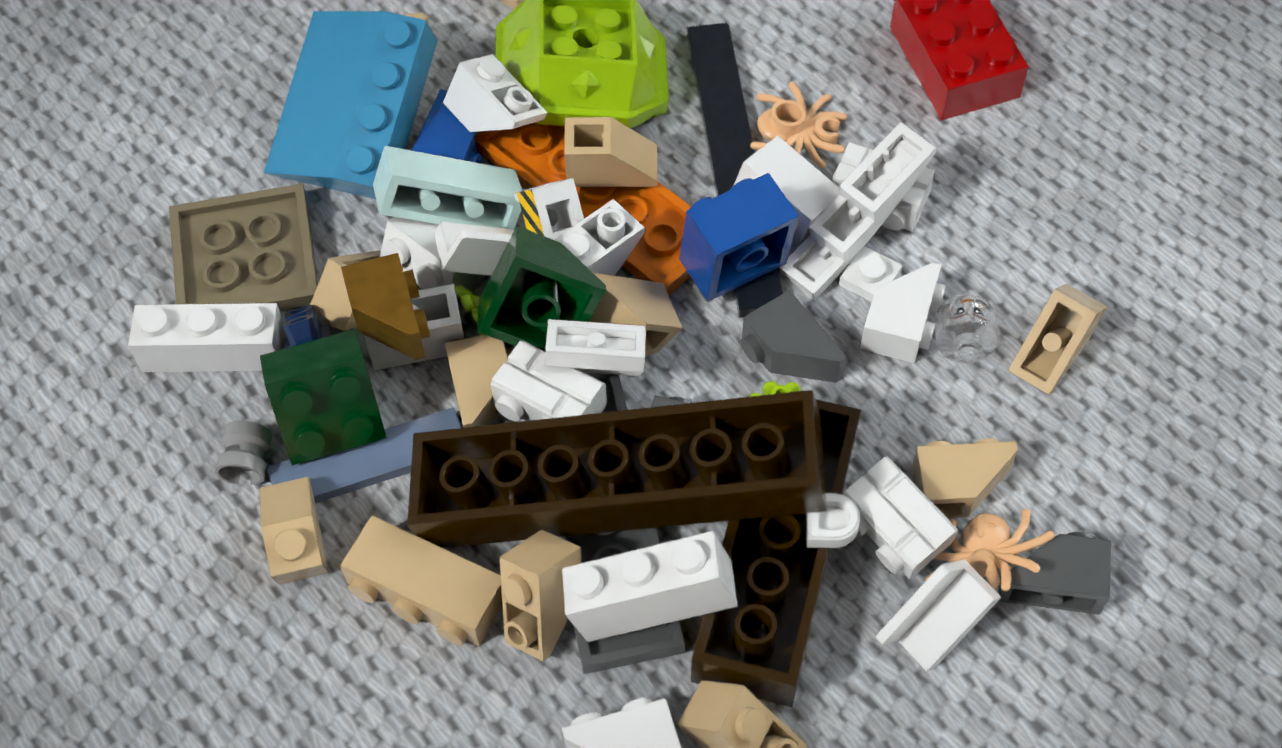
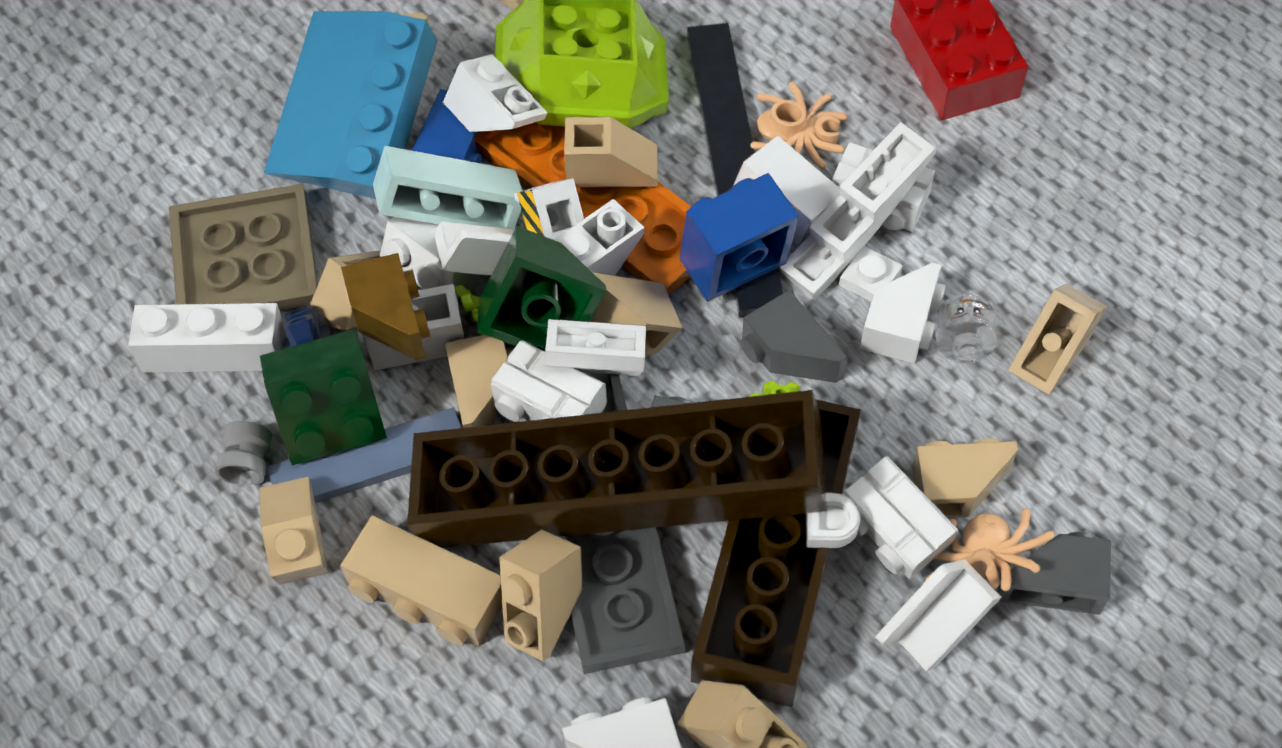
(649, 587): white brick -> none

